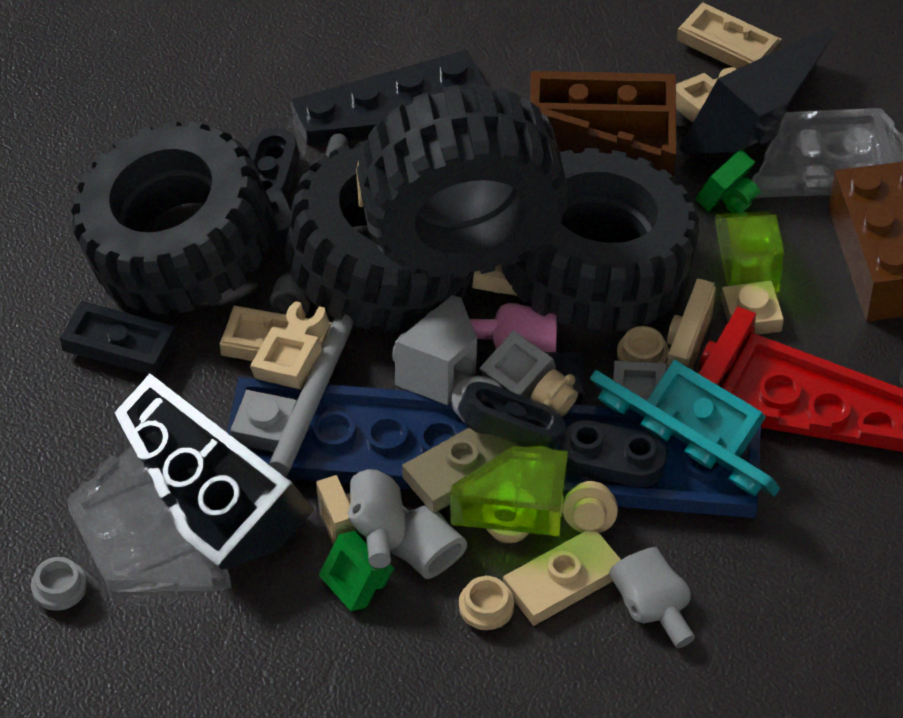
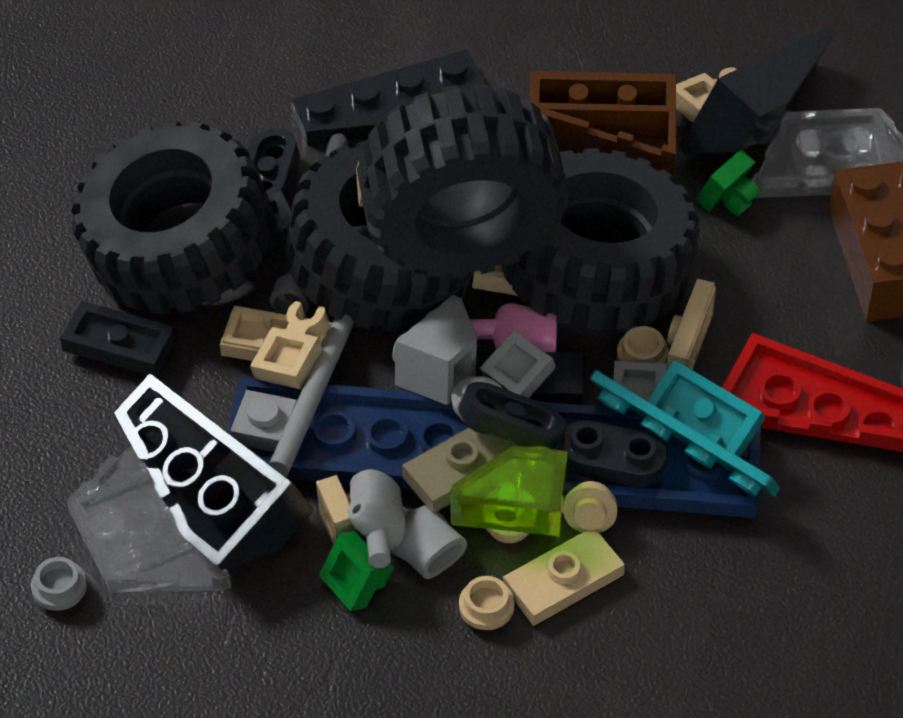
(556, 391): tan plate -> none
(654, 592): light grey piece -> none
(722, 355): red plate -> none
(726, 37): tan plate -> none
(750, 247): clear neon green slope -> none
(758, 298): tan plate -> none

